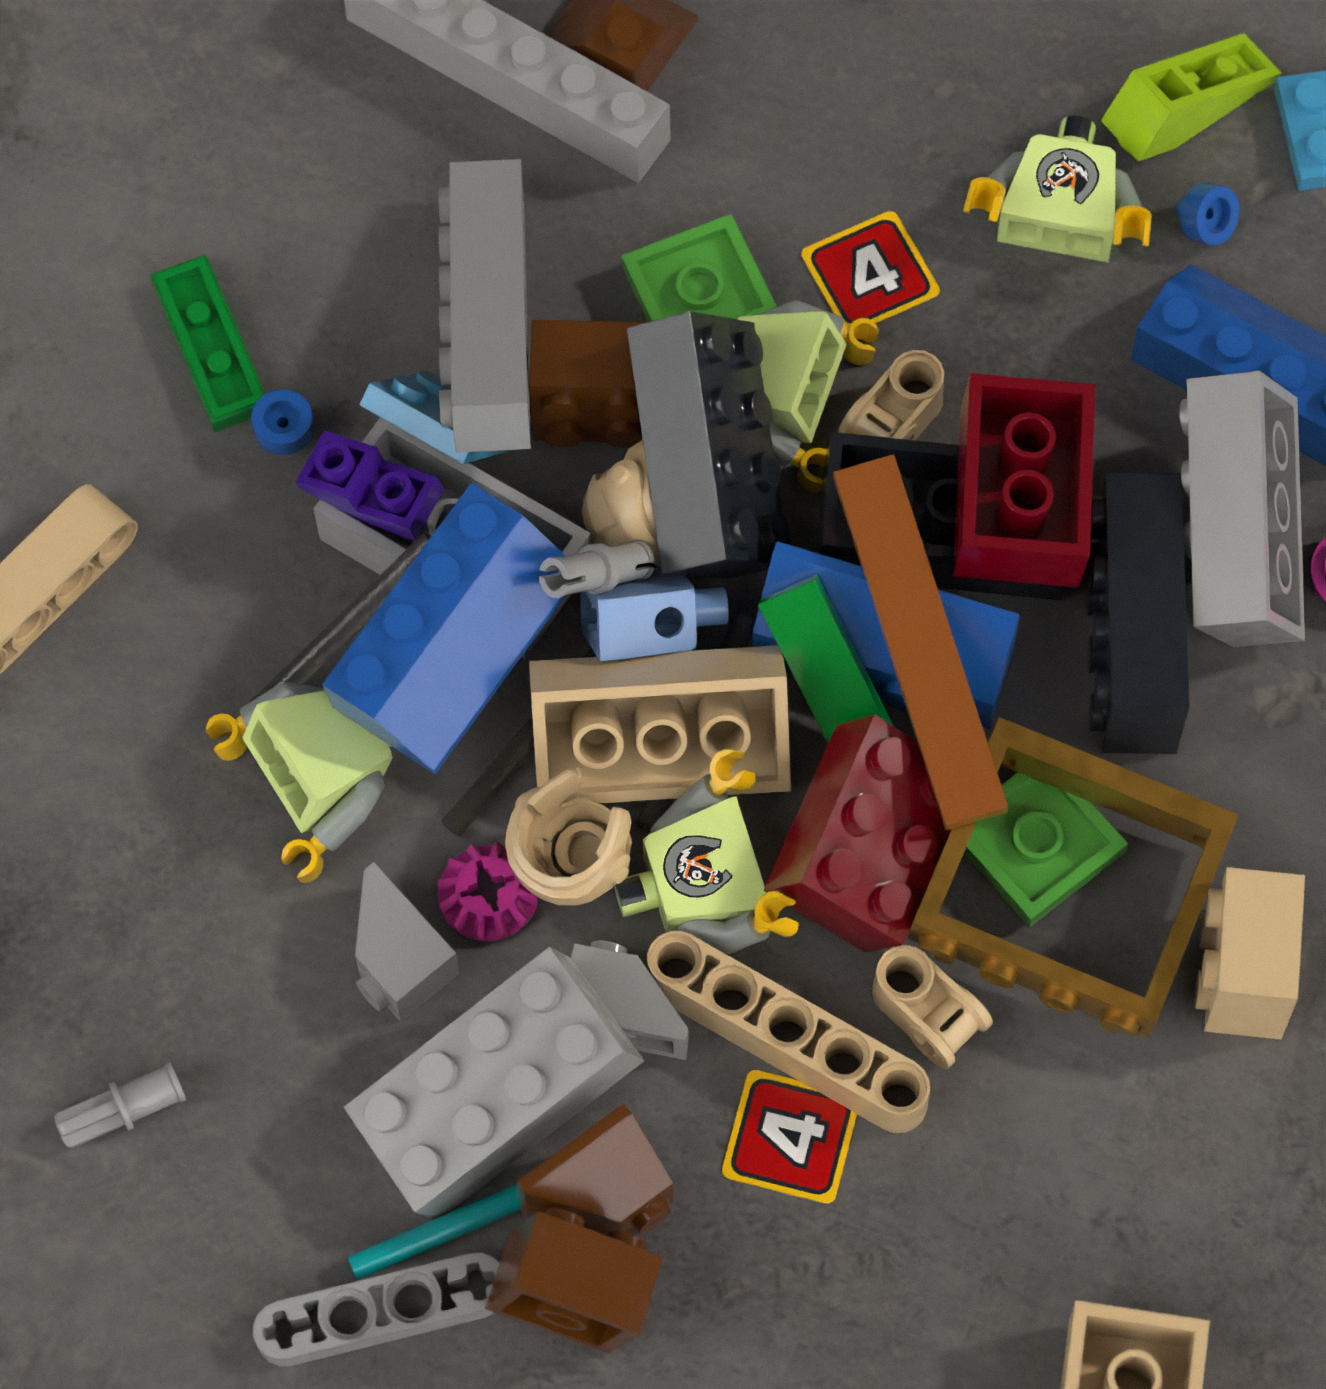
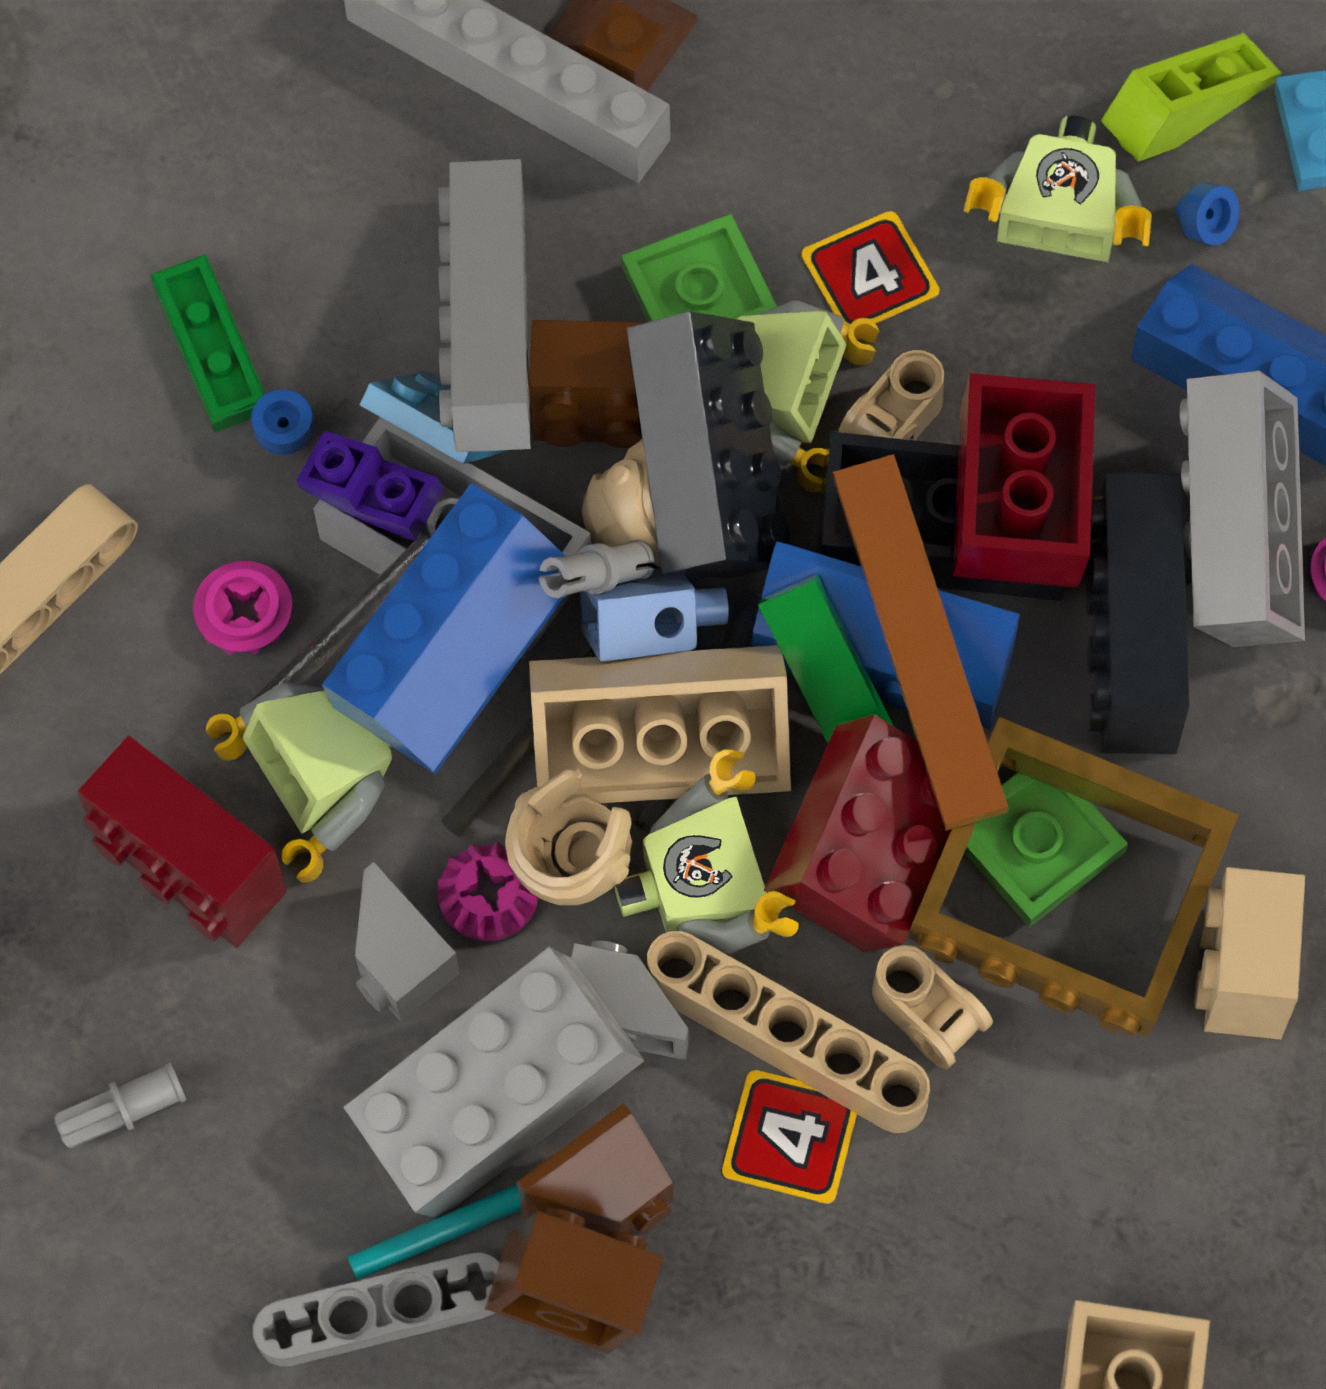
(181, 843): none -> dark red brick
(244, 583): none -> dark pink gear

